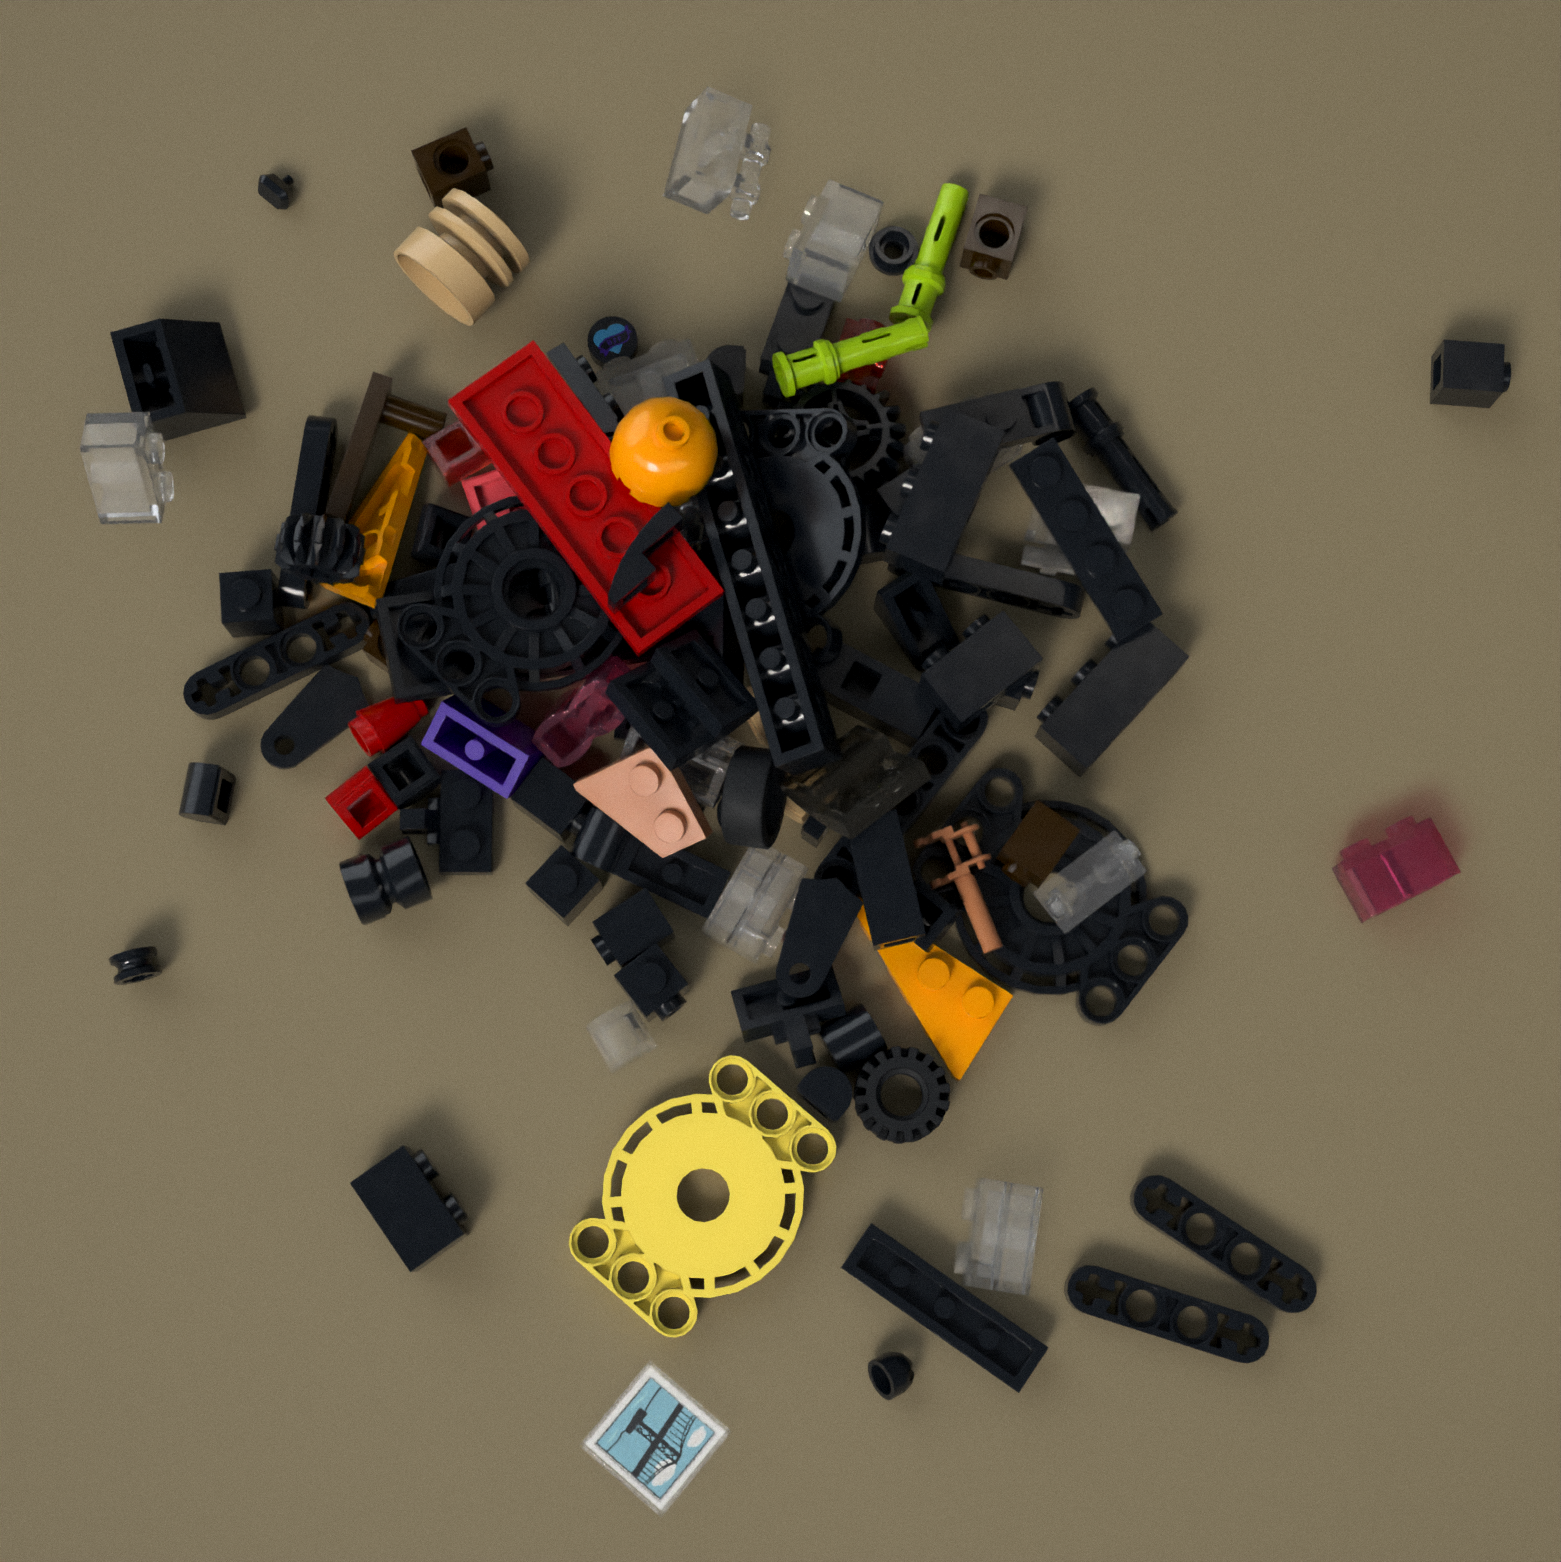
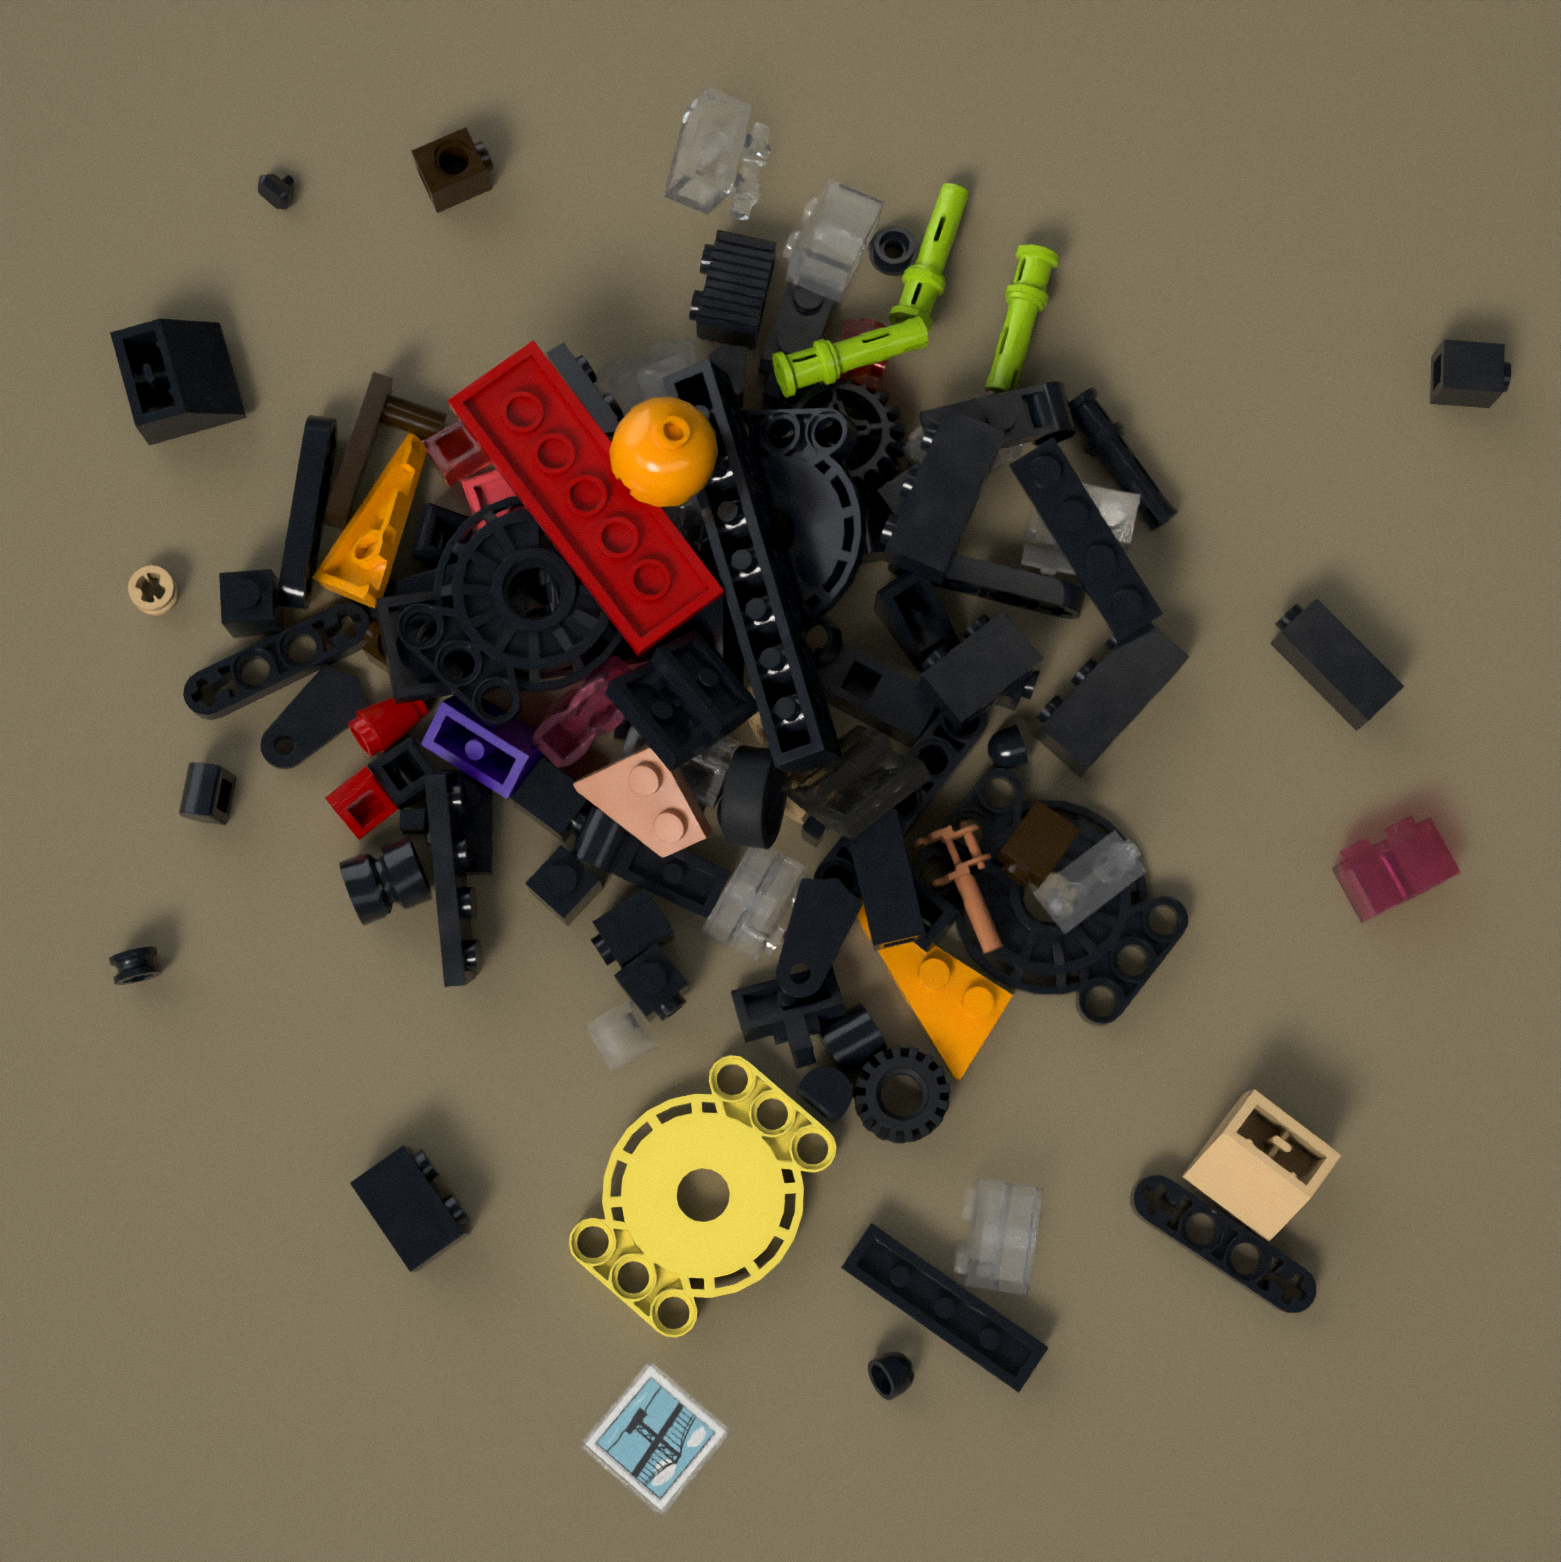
(126, 467): clear brick -> none
(148, 574): none -> tan bush
(320, 549): black gear -> none
(450, 857): none -> black plate
(469, 248): tan wheel -> none
(612, 339): black tile -> none
(635, 569): black slope -> none
(734, 289): none -> black brick
(994, 218): dark brown brick -> none
(1007, 748): none -> black hinge
(1025, 299): none -> lime pin
(1167, 1309): black beam -> none
(1261, 1165): none -> tan slope
(1335, 663): none -> black brick

